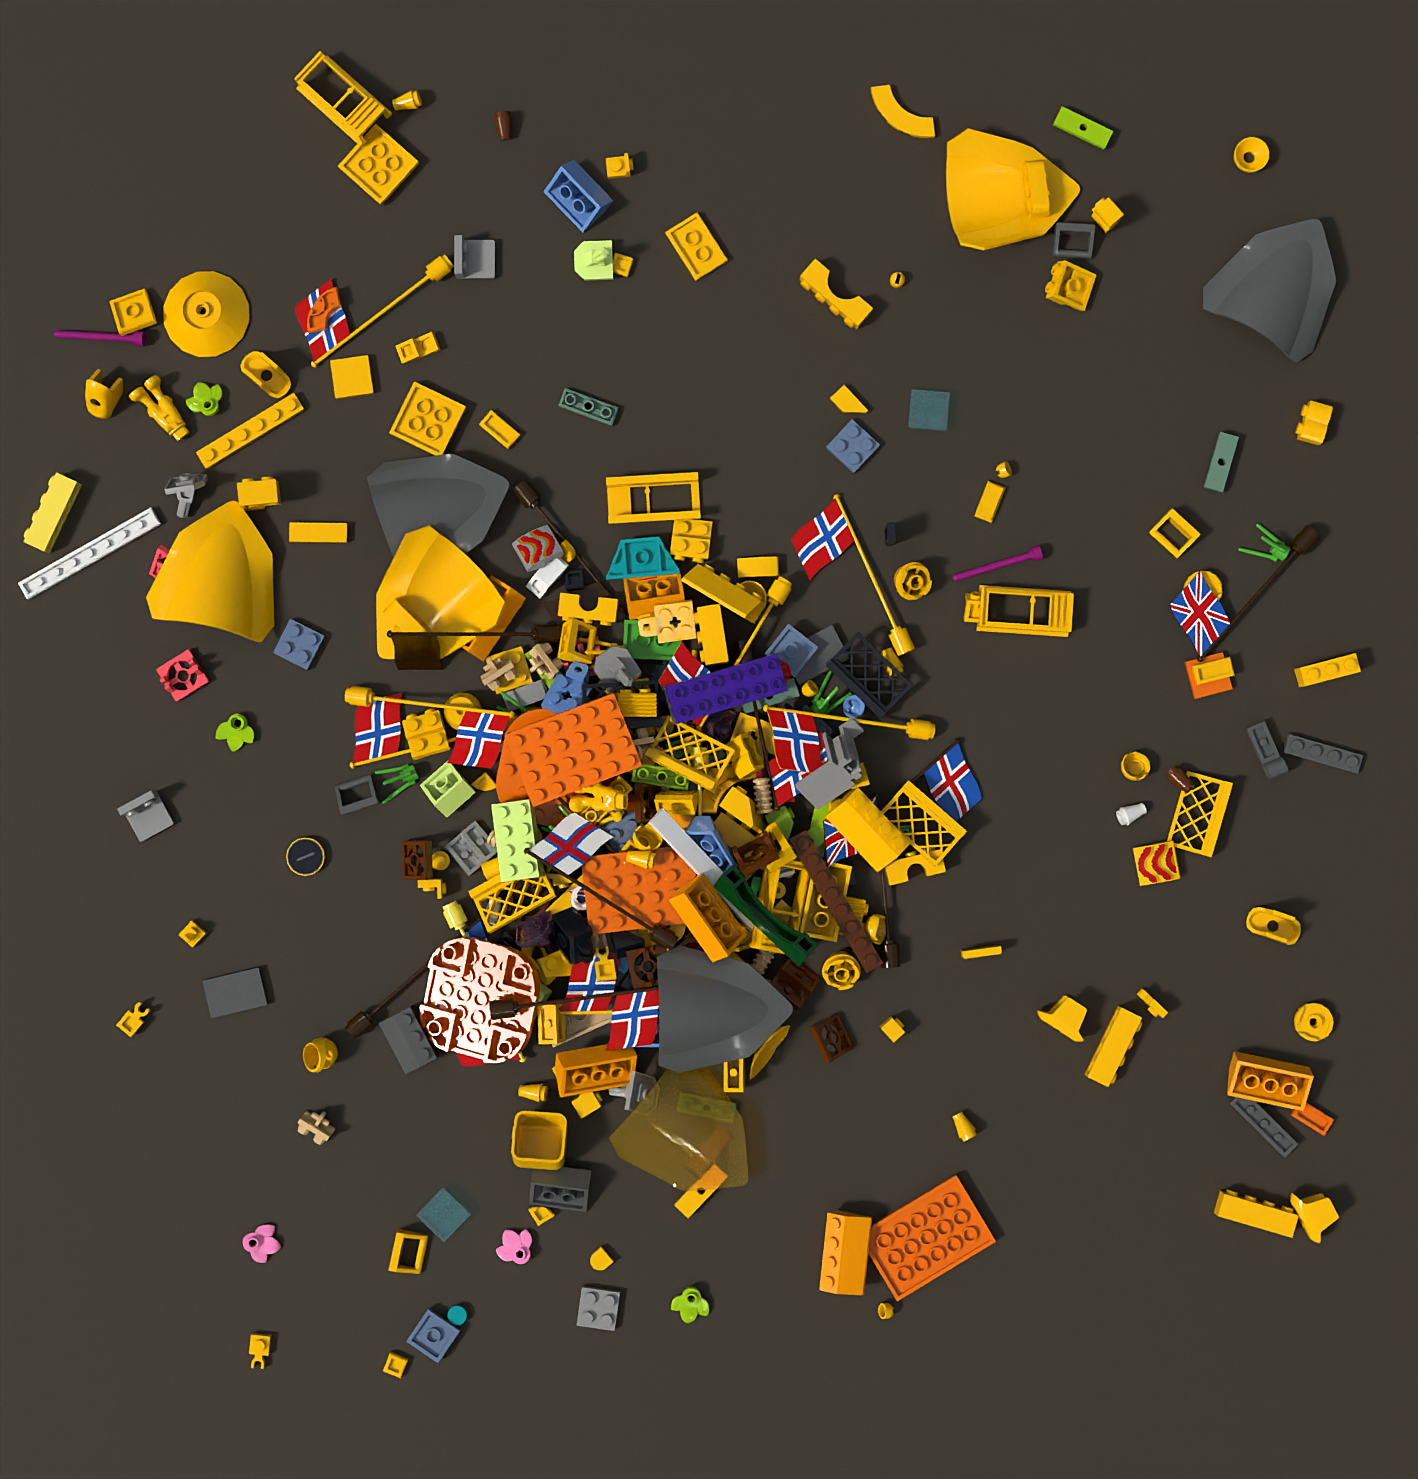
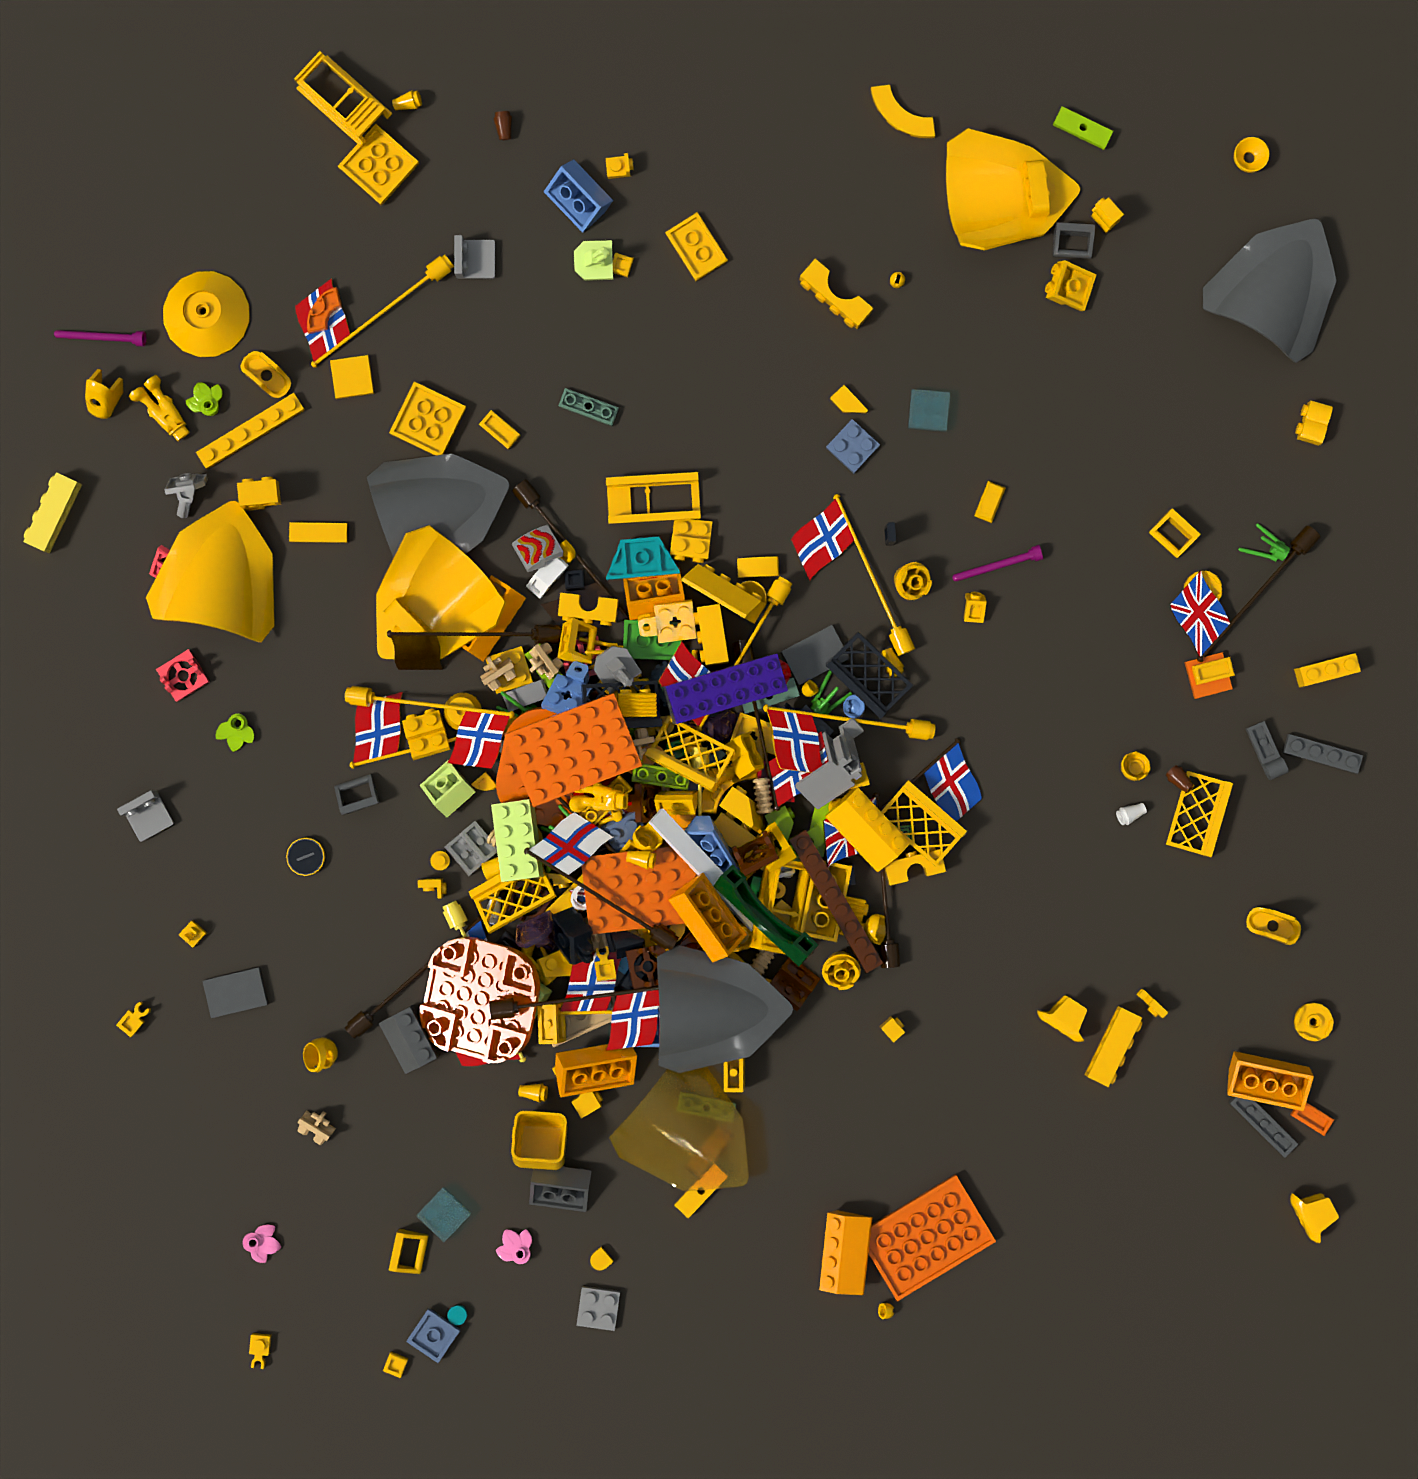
(89, 553): white tile -> none
(133, 312): yellow tile -> none
(299, 644): sand blue plate -> none
(407, 775): bright green plant -> none
(410, 870): reddish brown piece -> none
(418, 348): yellow slope -> none
(541, 1214): yellow tile -> none
(636, 1090): light grey piece -> none
(690, 1307): lime plate -> none
(765, 1051): yellow piece -> none
(792, 649): sand blue plate -> none
(846, 1043): reddish brown piece -> none
(964, 1127): yellow cone -> none
(982, 951): yellow tile -> none
(1004, 470): yellow hinge -> none
(1059, 612): yellow piece -> none
(1156, 863): slope -> none
(1223, 451): sand green tile -> none
(1256, 1214): yellow brick -> none

